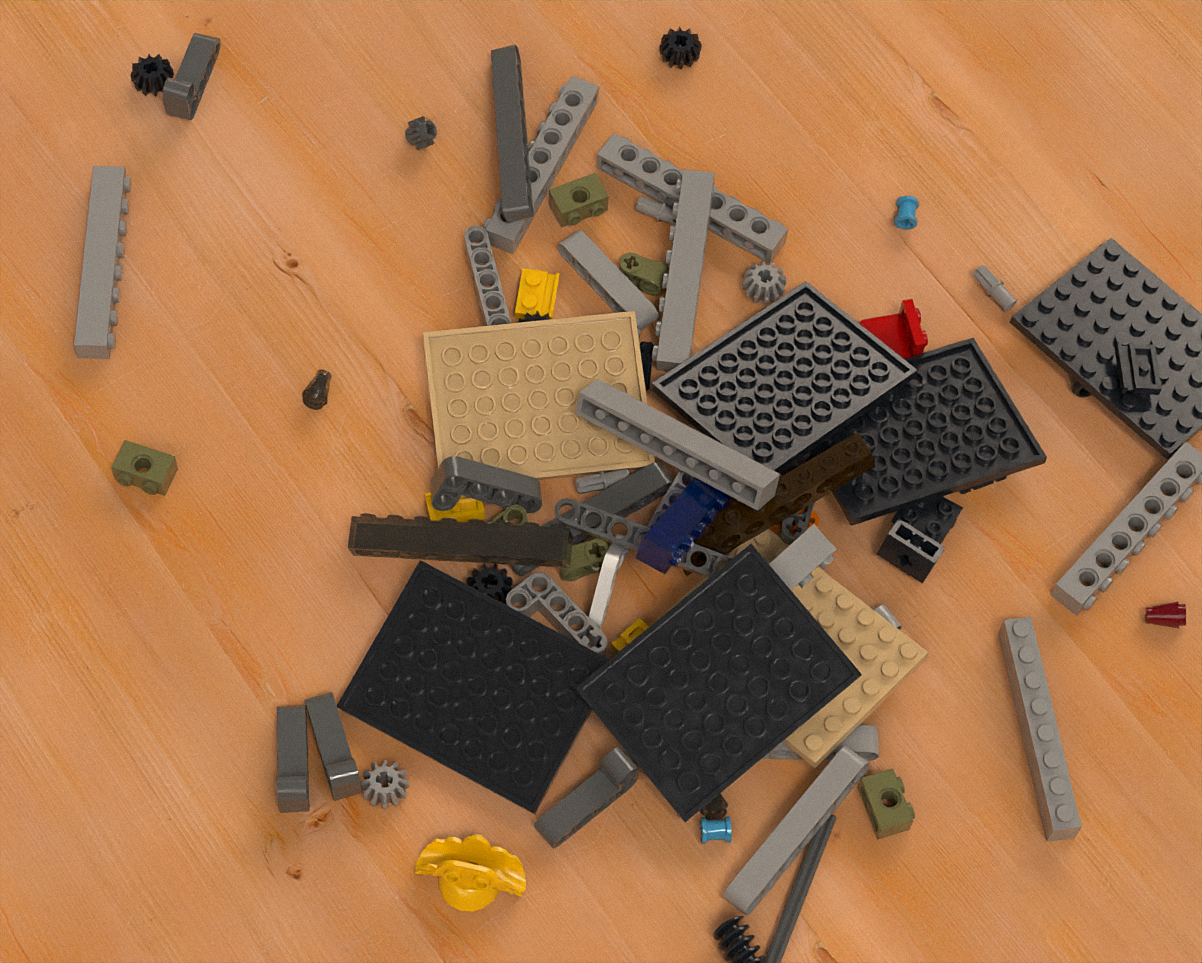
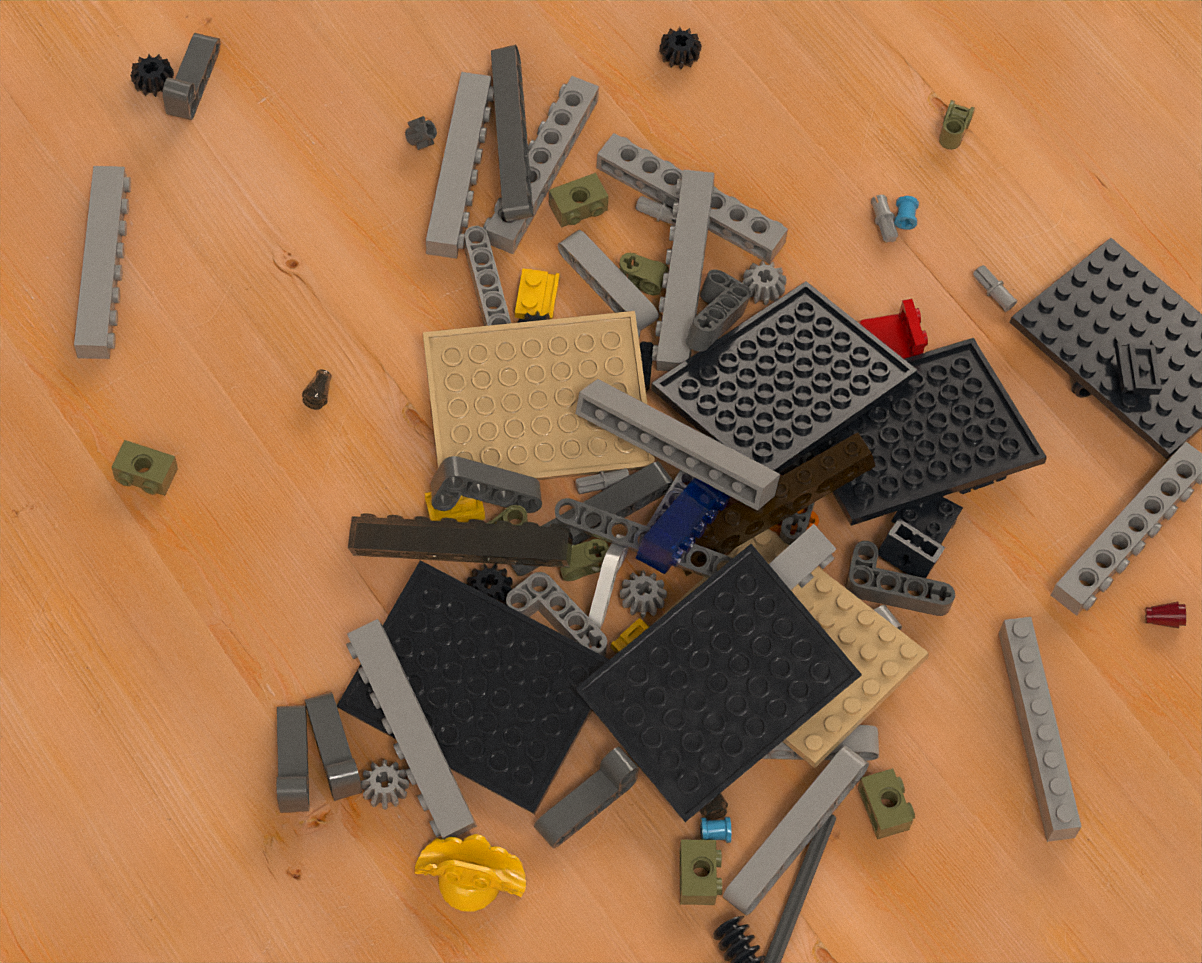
(411, 729): none -> light grey brick
(459, 165): none -> light grey brick
(652, 596): none -> light grey gear
(696, 889): none -> olive brick
(726, 305): none -> dark grey beam
(884, 218): none -> light grey axle
(899, 582): none -> dark grey beam
(955, 125): none -> olive piece

